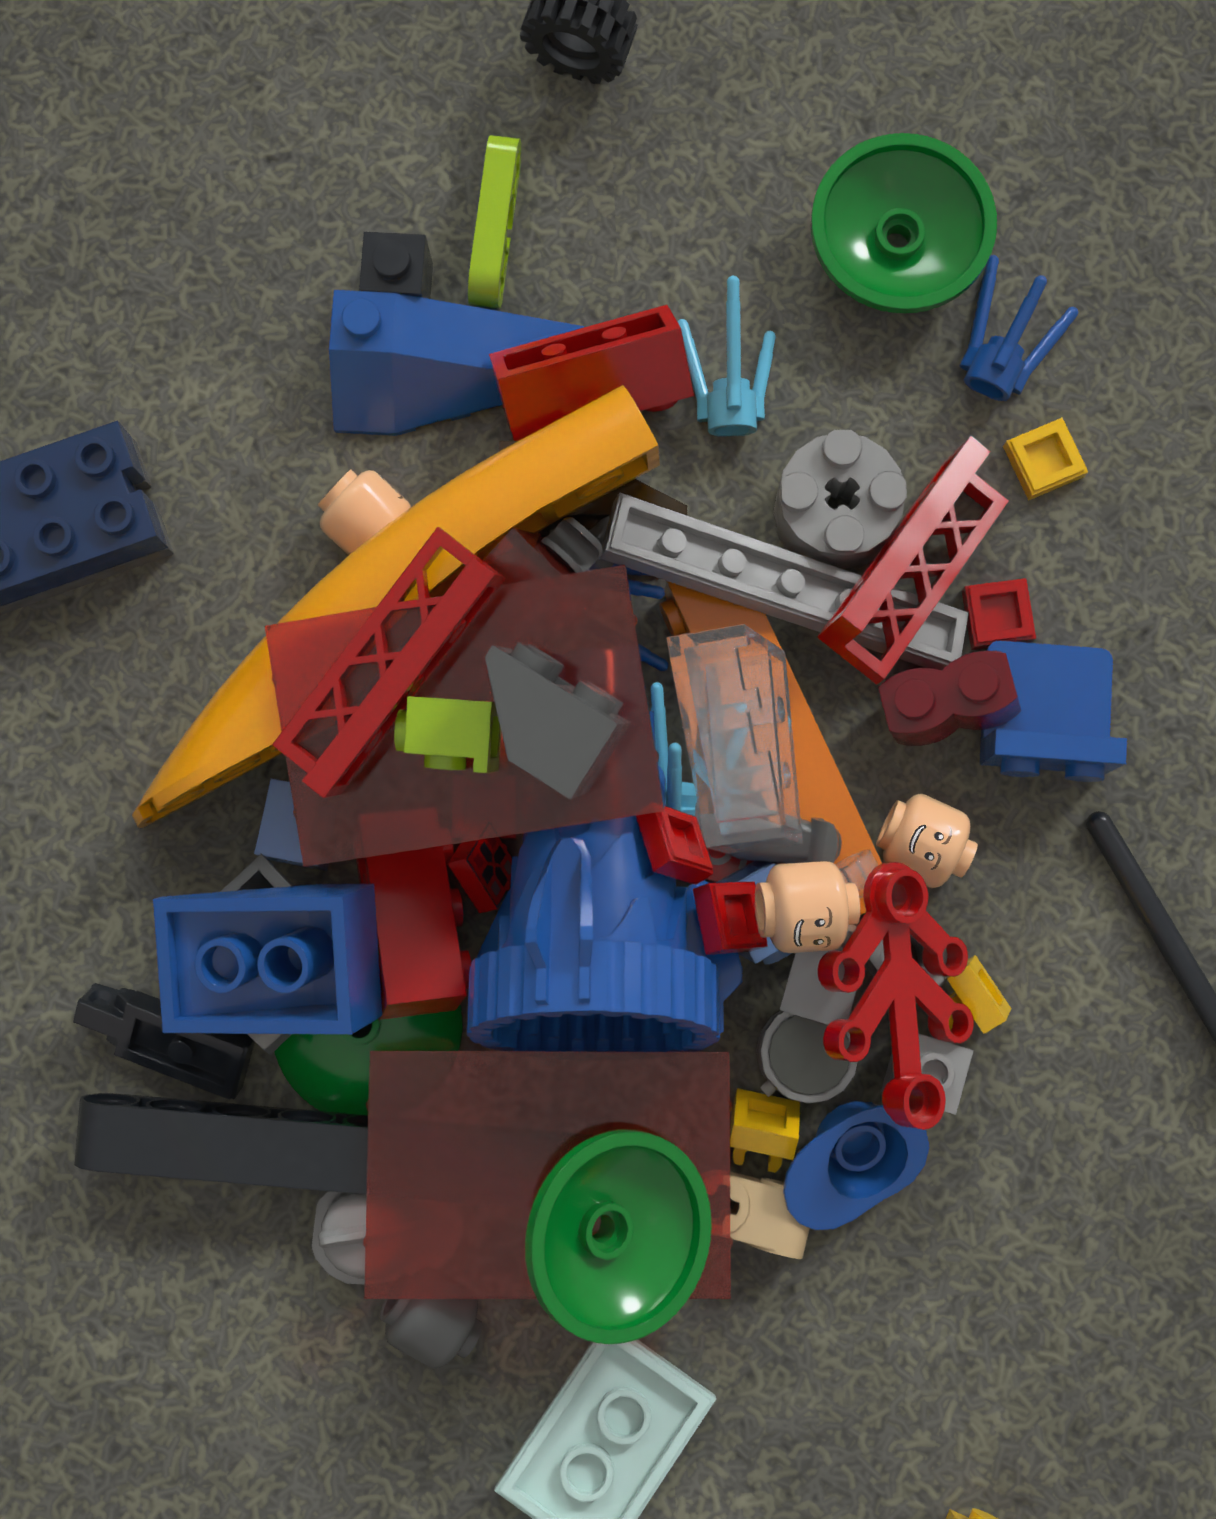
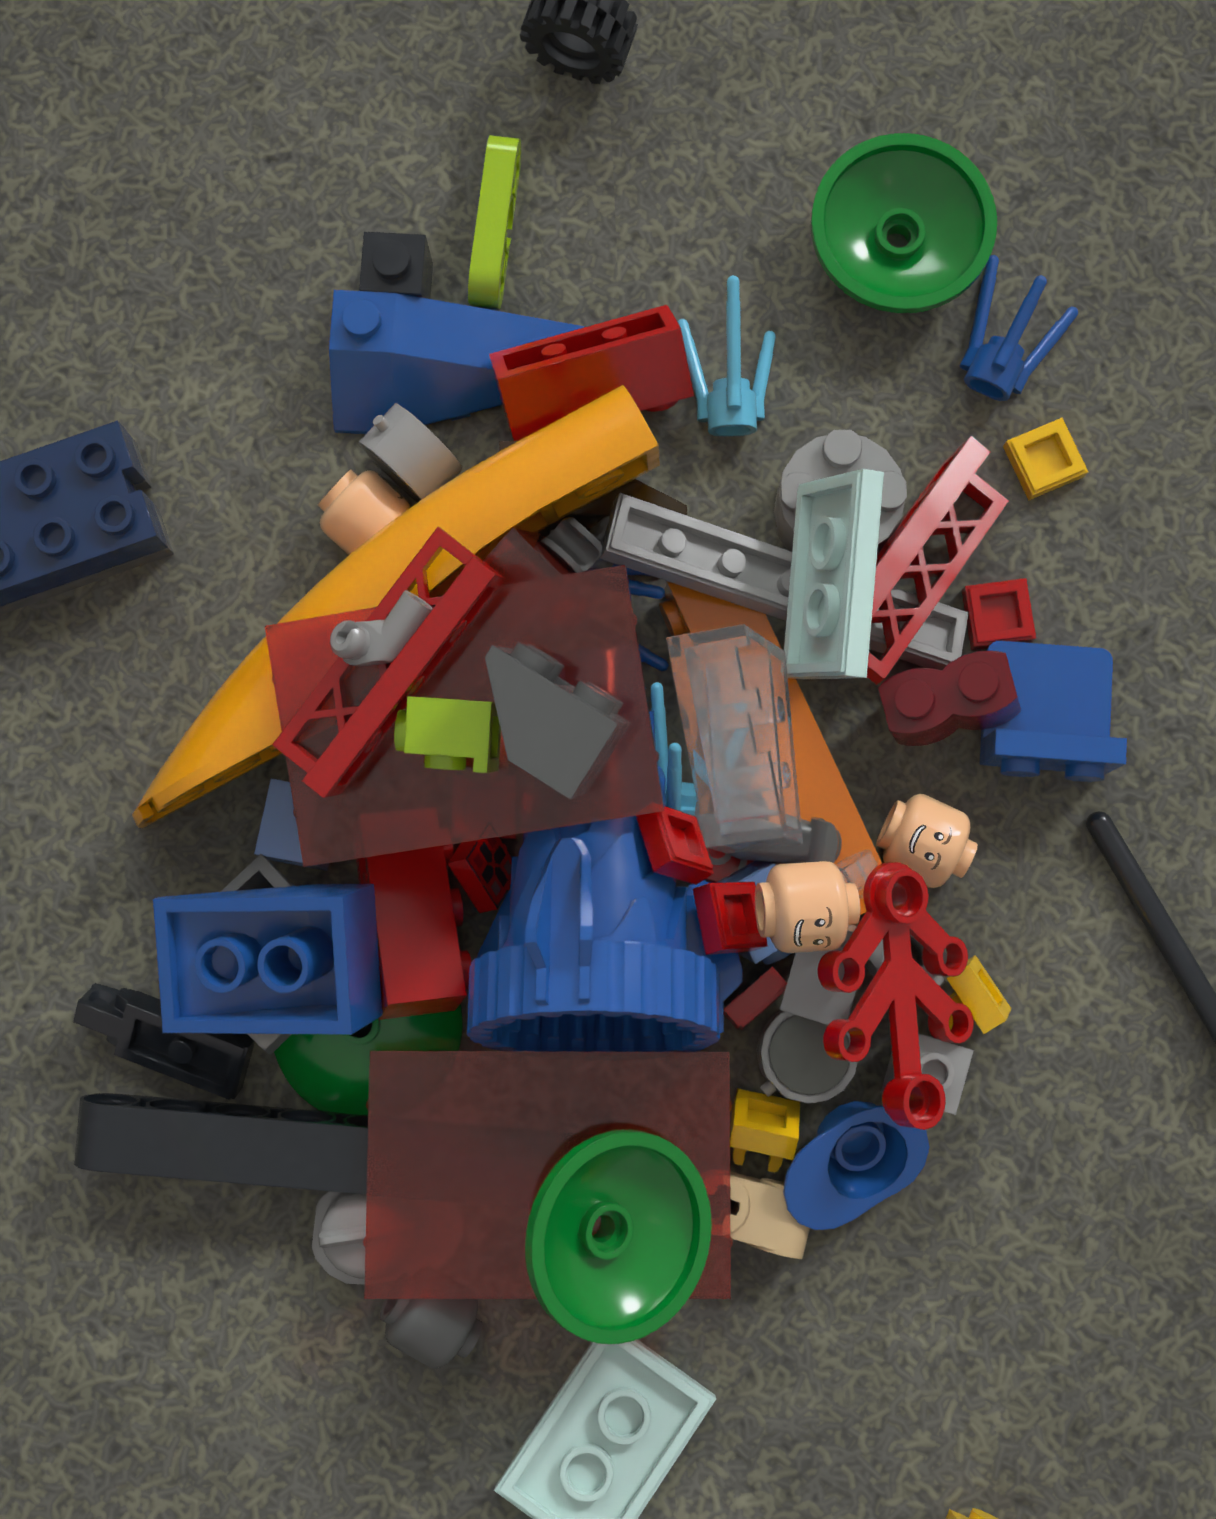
(379, 640): none -> light grey arm
(409, 453): none -> light grey piece
(755, 999): none -> red tile
(833, 576): none -> light aqua tile

